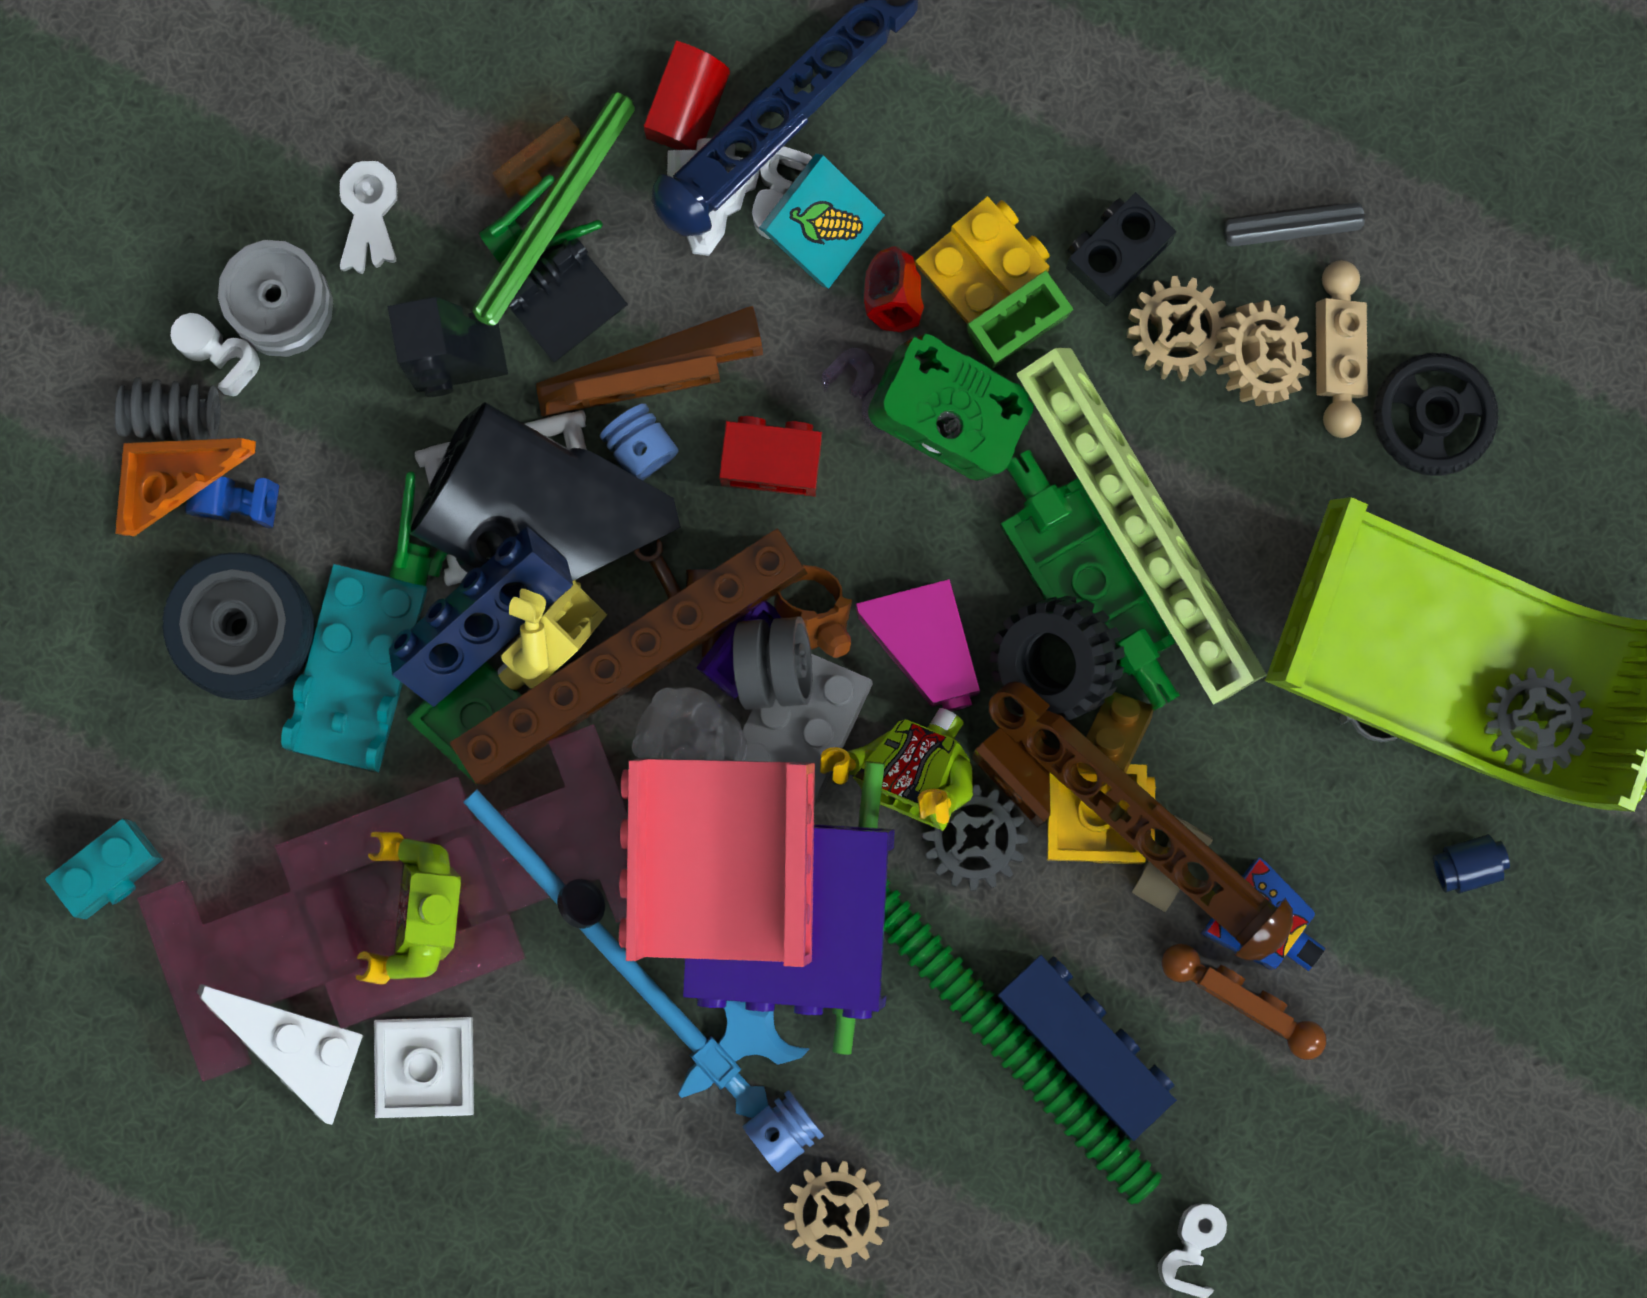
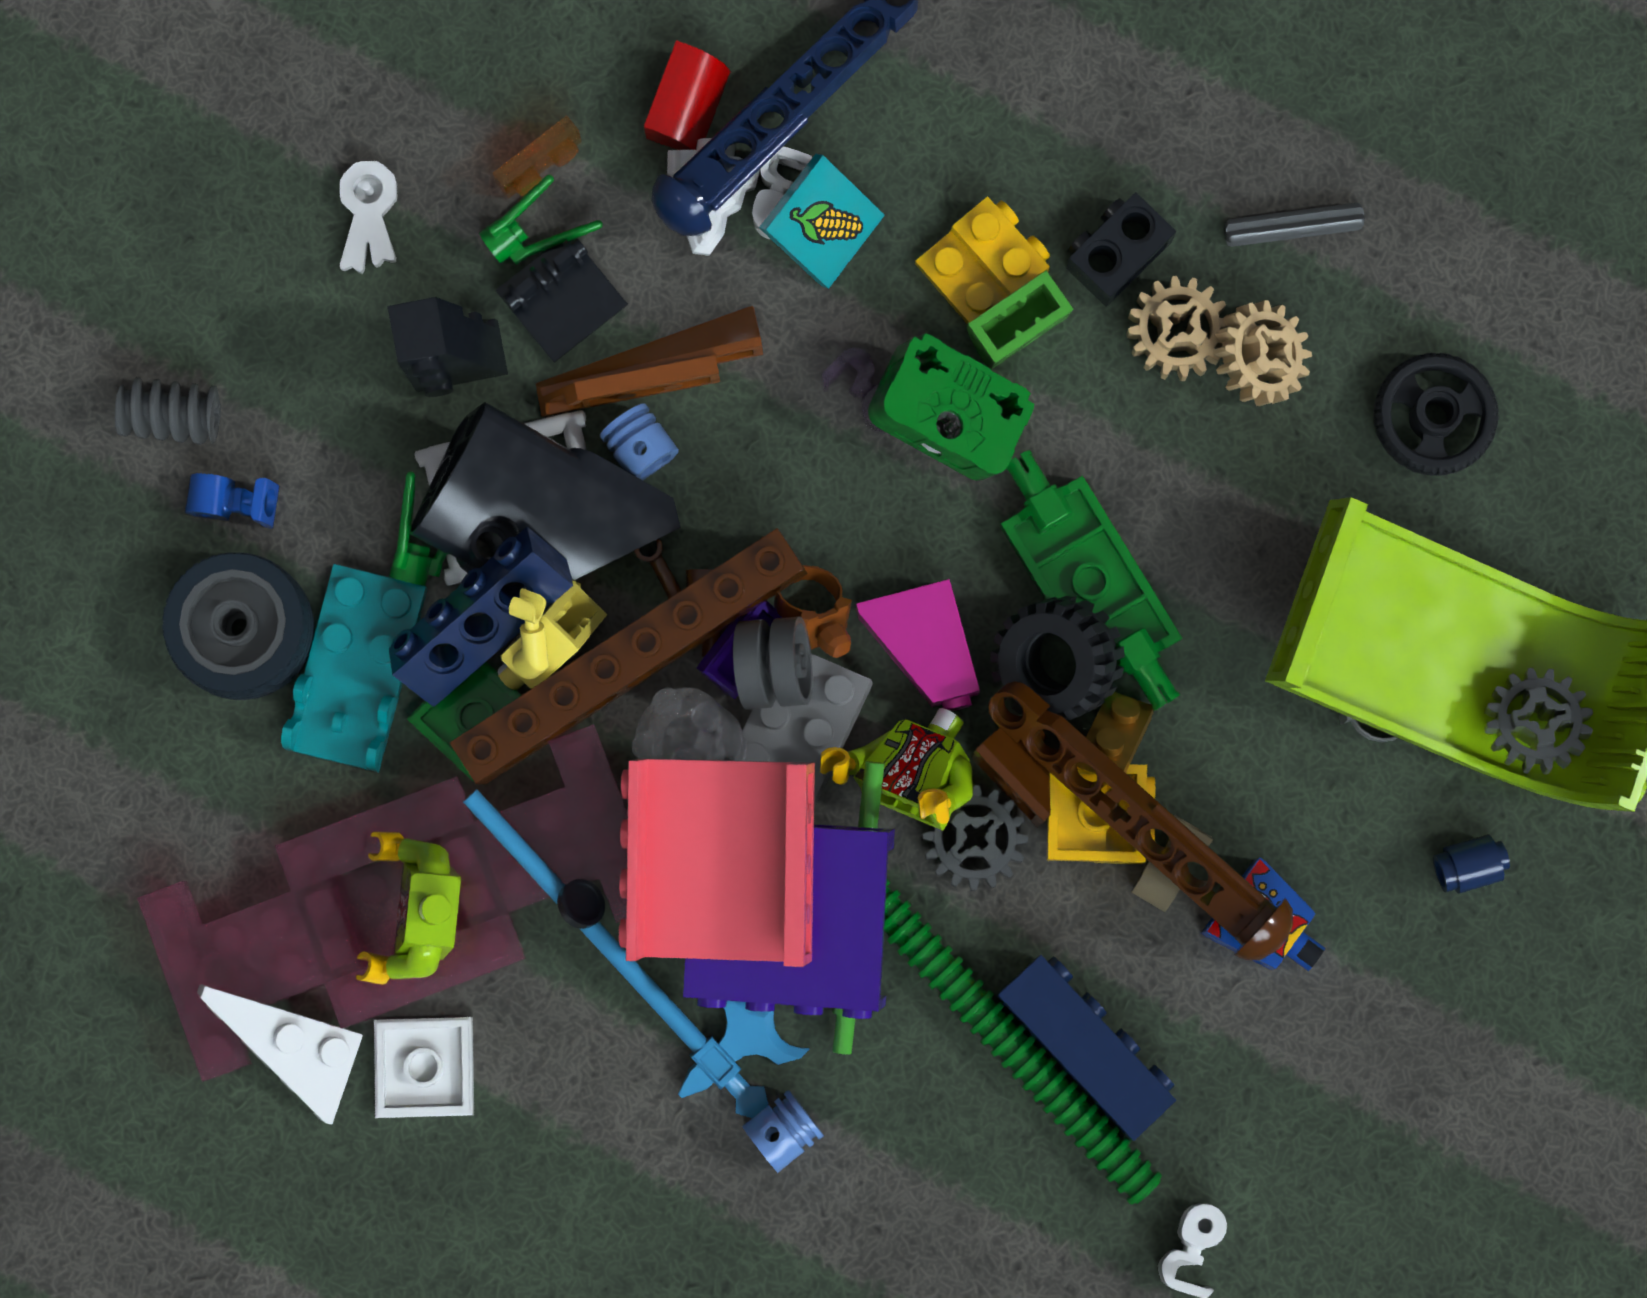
(104, 870): teal brick -> none
(168, 473): orange wing -> none
(202, 340): white leg -> none
(284, 325): light grey wheel -> none
(553, 209): bright green axle -> none
(771, 456): red brick -> none
(818, 1228): tan gear -> none
(893, 291): red rock -> none
(1141, 524): yellowish green brick -> none
(1303, 1038): dark orange plate -> none
(1341, 349): tan plate -> none

